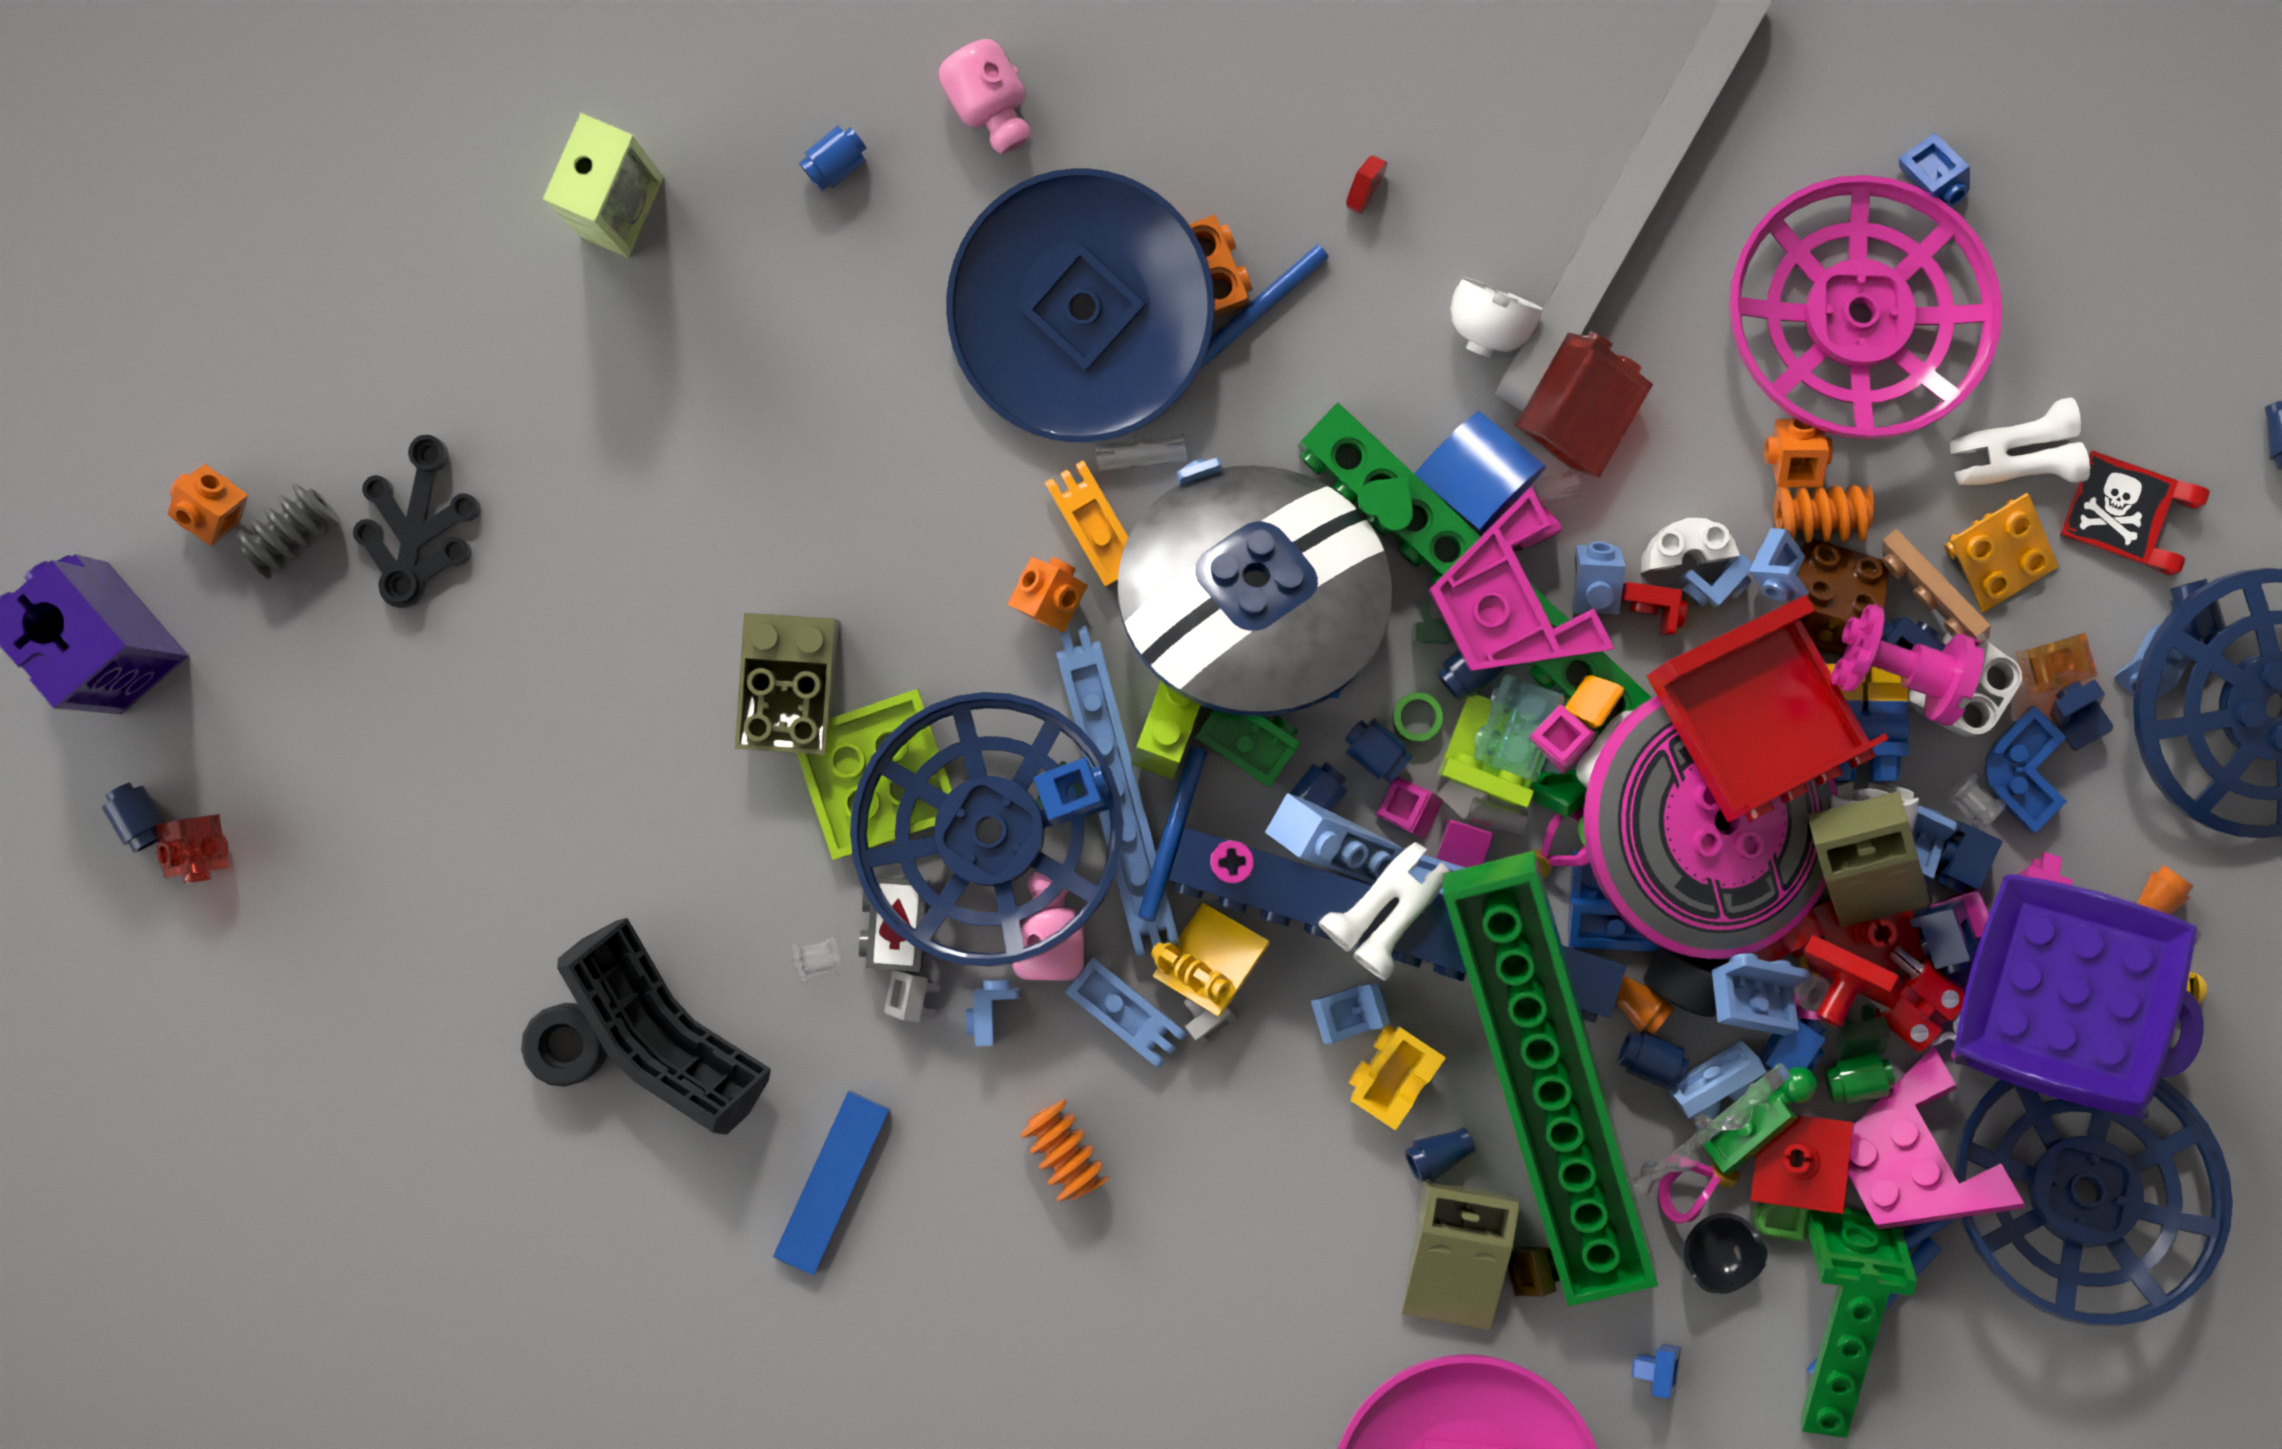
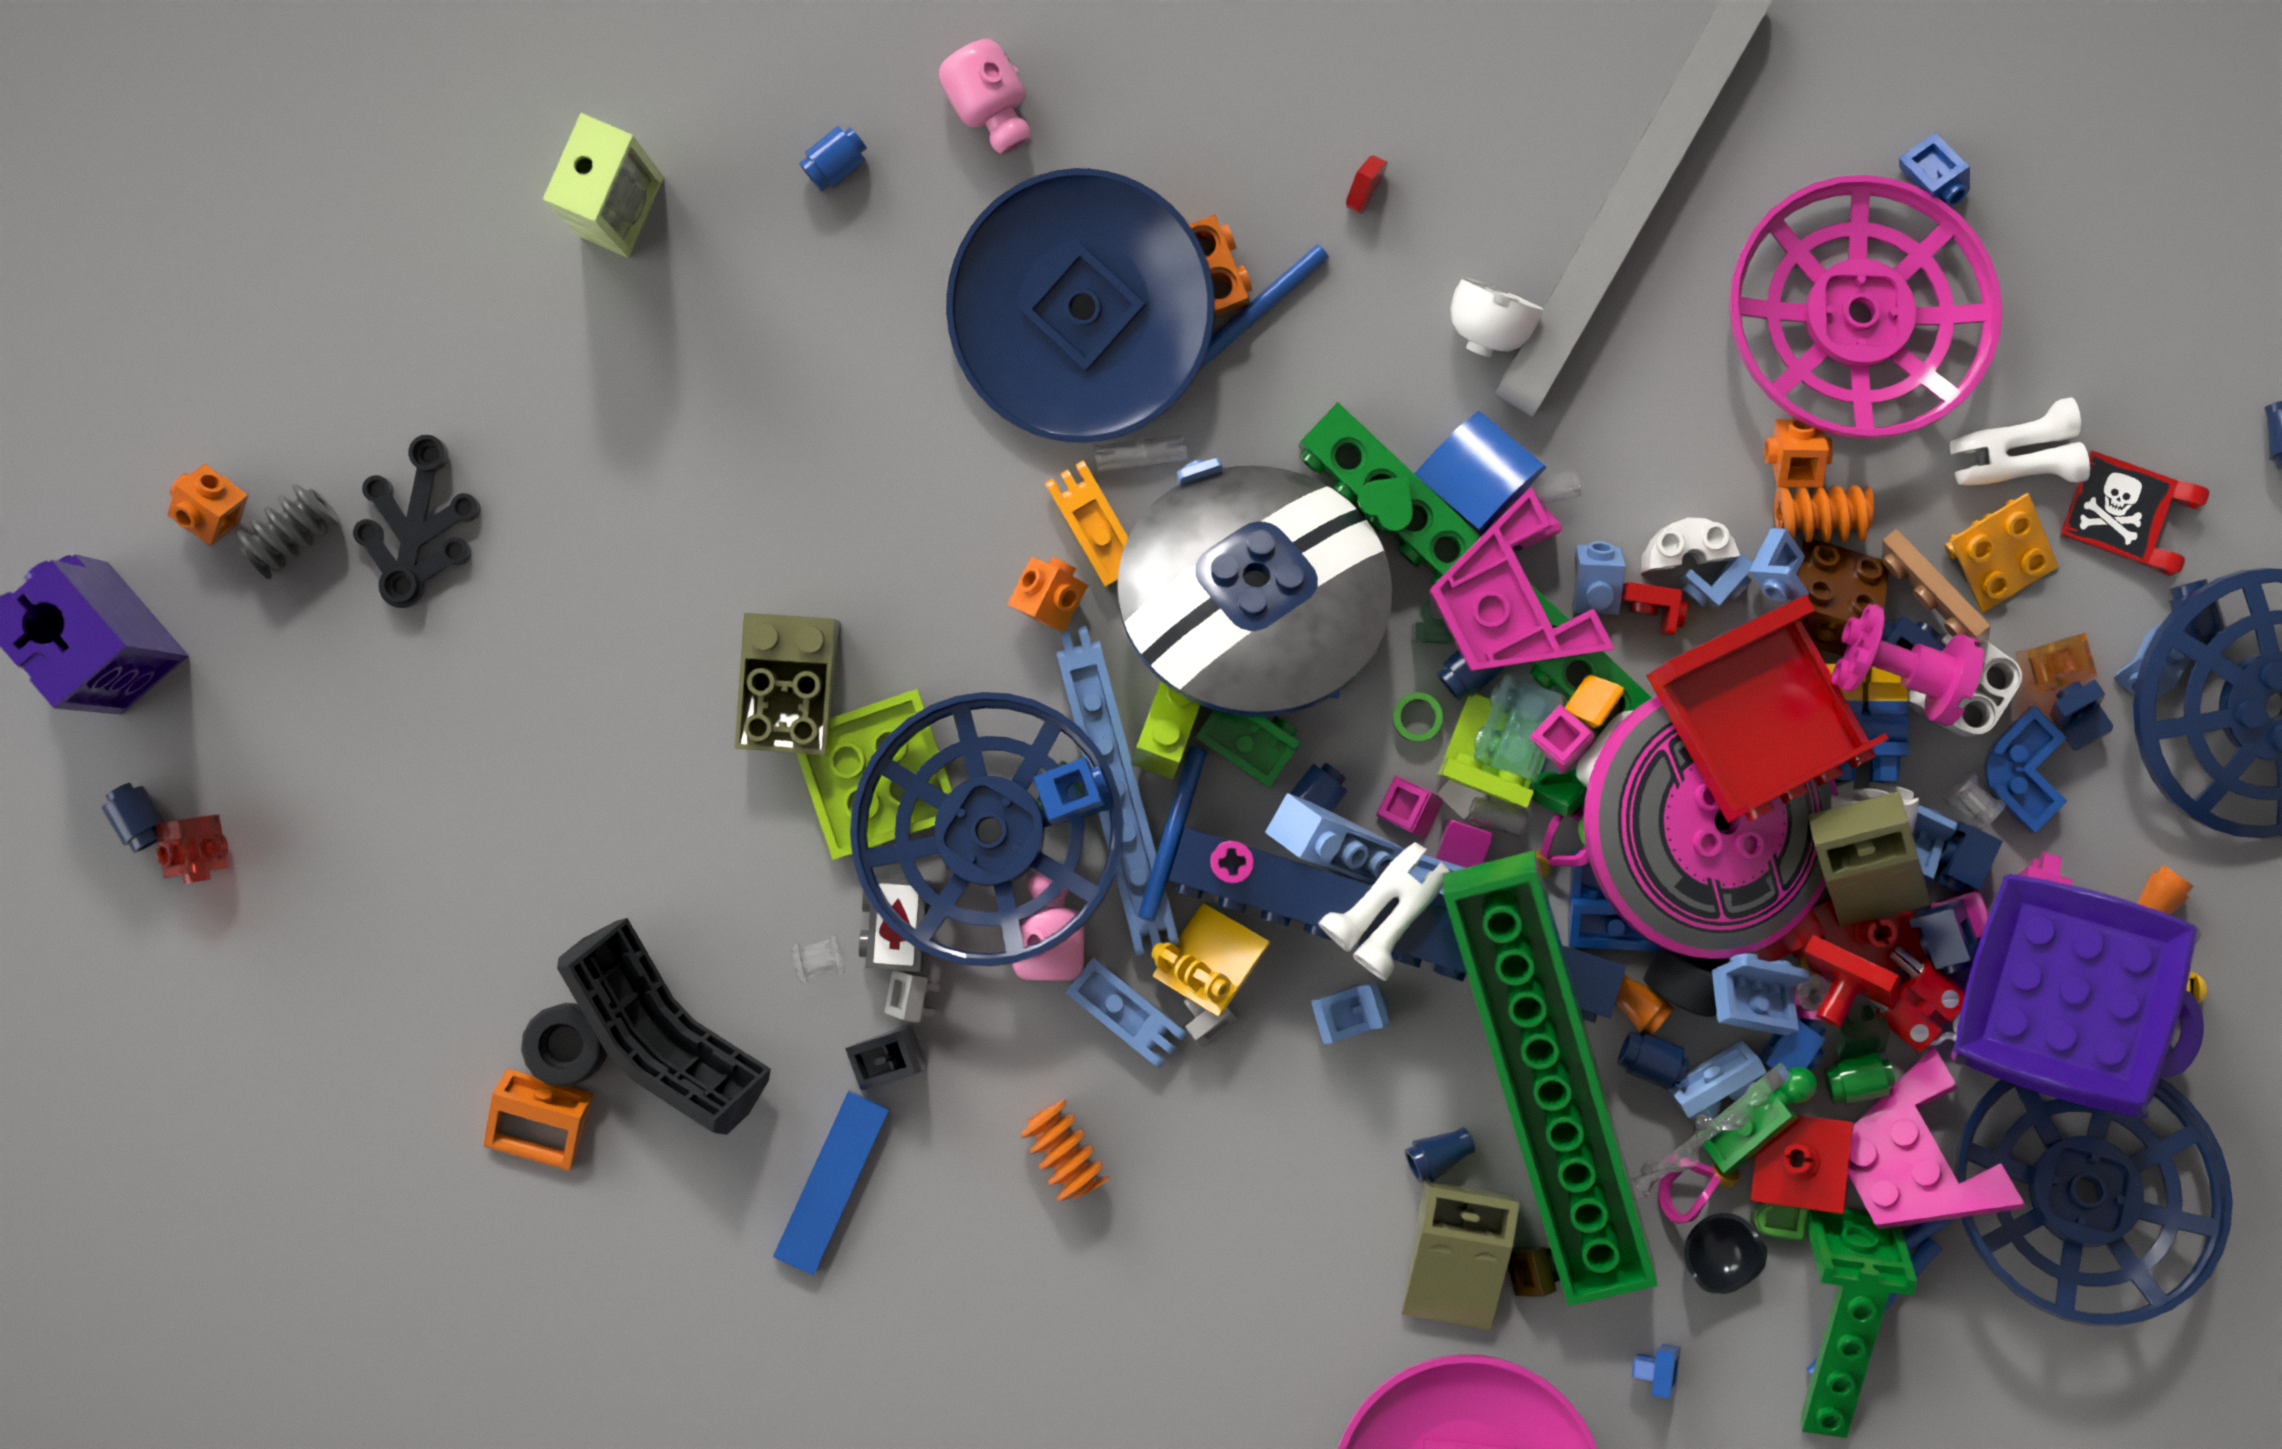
(548, 1104): none -> orange tile
(886, 1057): none -> black slope
(981, 1018): medium blue bracket -> none
(1377, 750): dark blue brick -> none
(1394, 1075): yellow cylinder -> none
(1584, 403): clear red brick -> none

